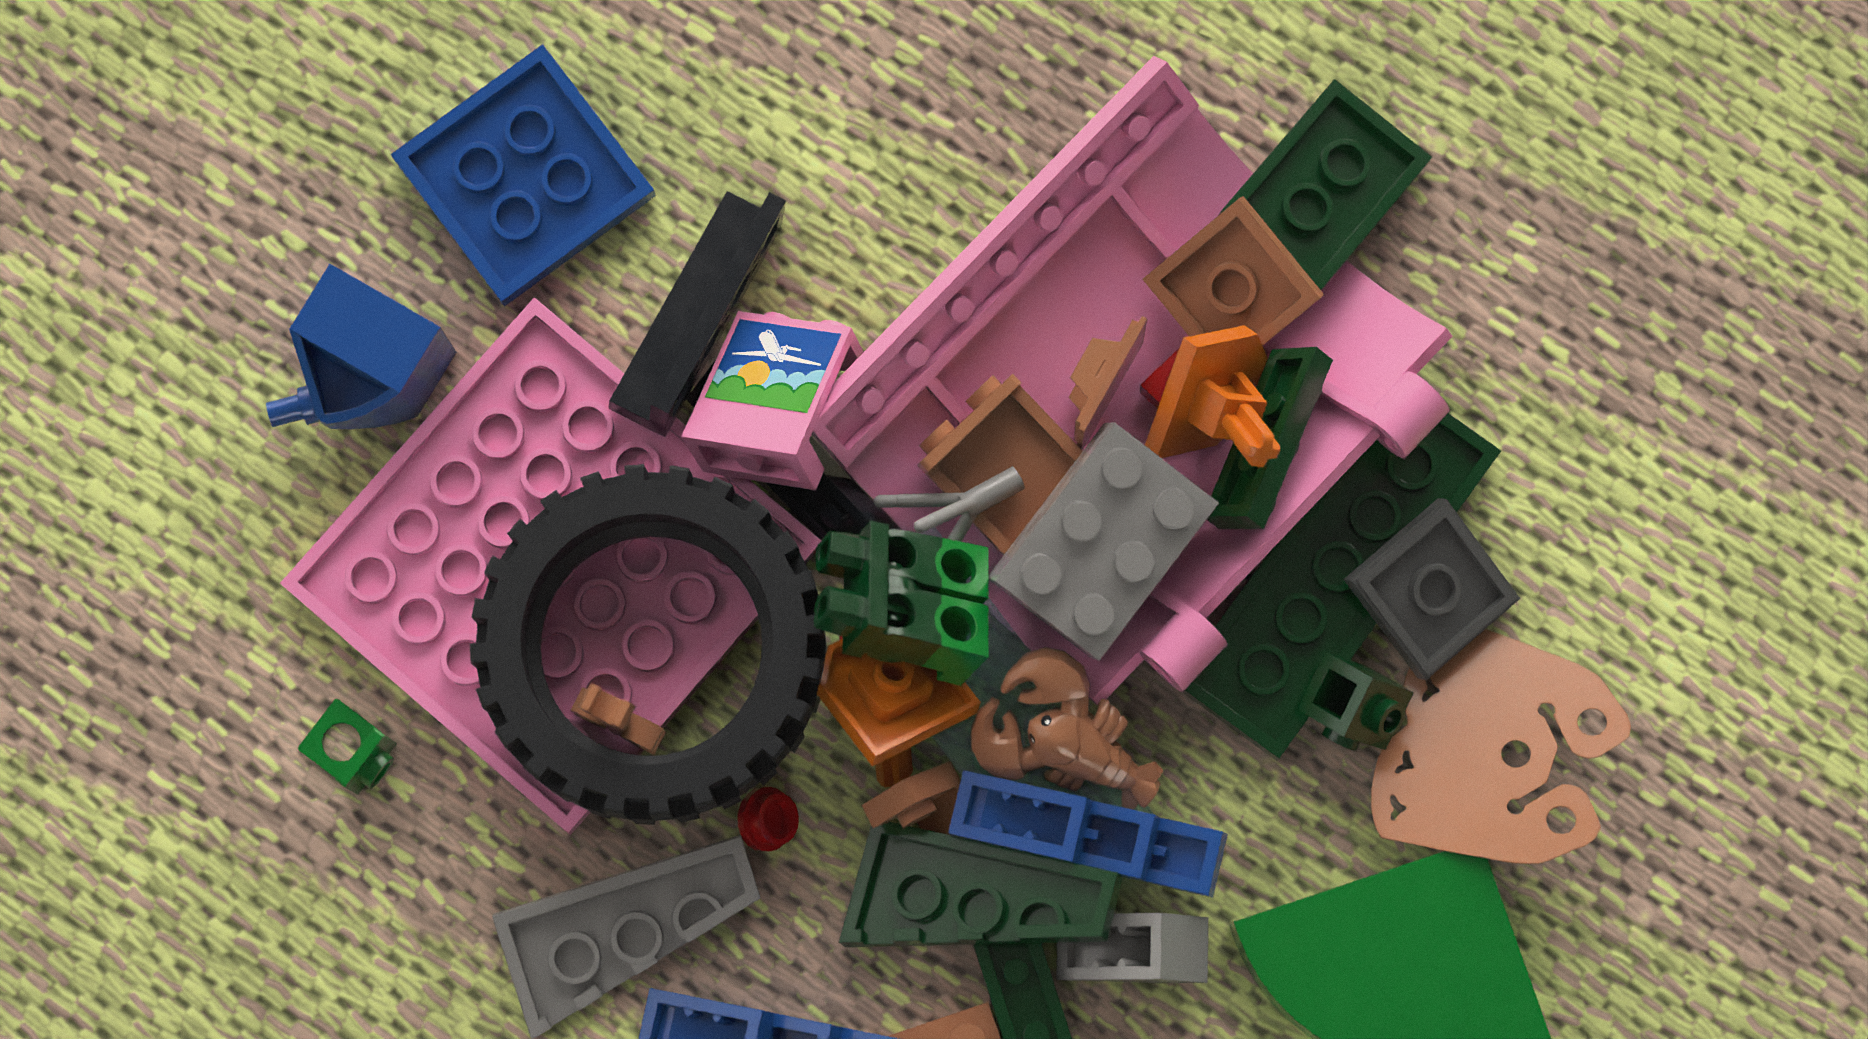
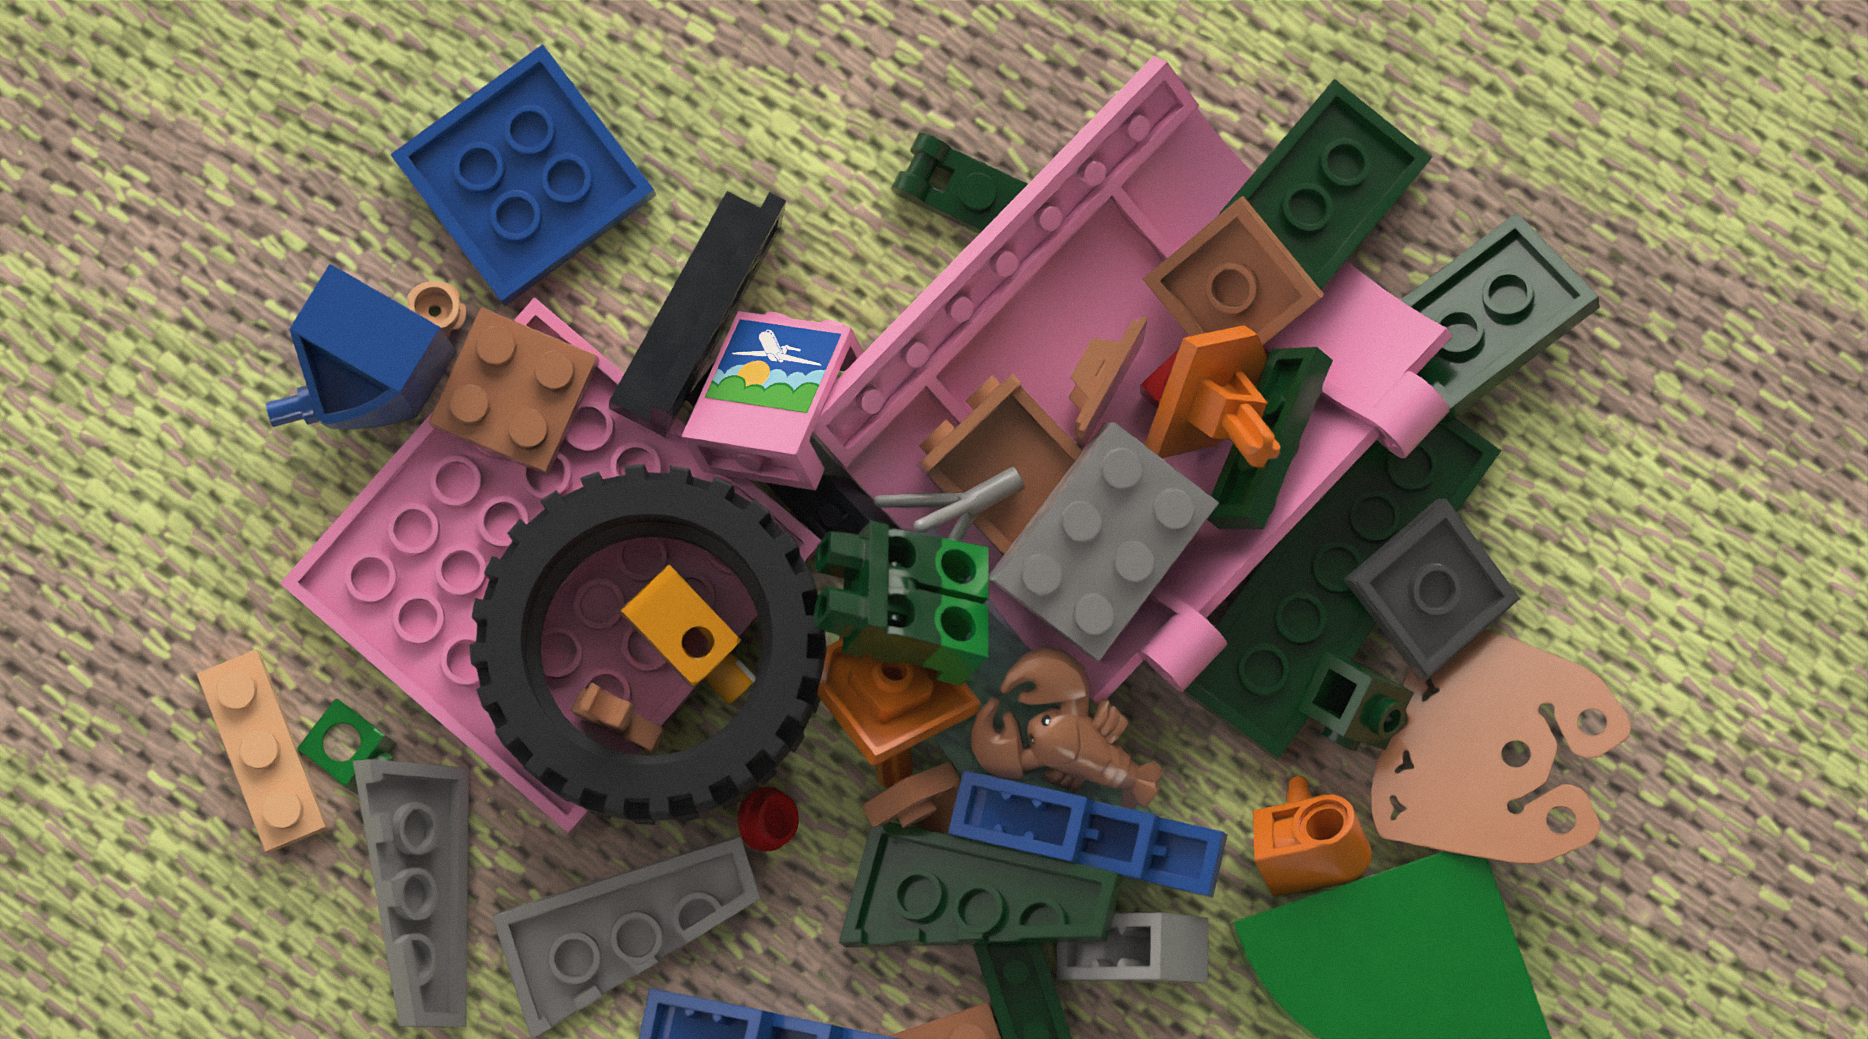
(262, 751): none -> light nougat plate
(420, 876): none -> light grey wing
(440, 295): none -> light nougat plate
(514, 391): none -> nougat plate
(664, 614): none -> light orange torso
(973, 193): none -> dark green plate
(1309, 842): none -> orange piece
(1502, 307): none -> plate

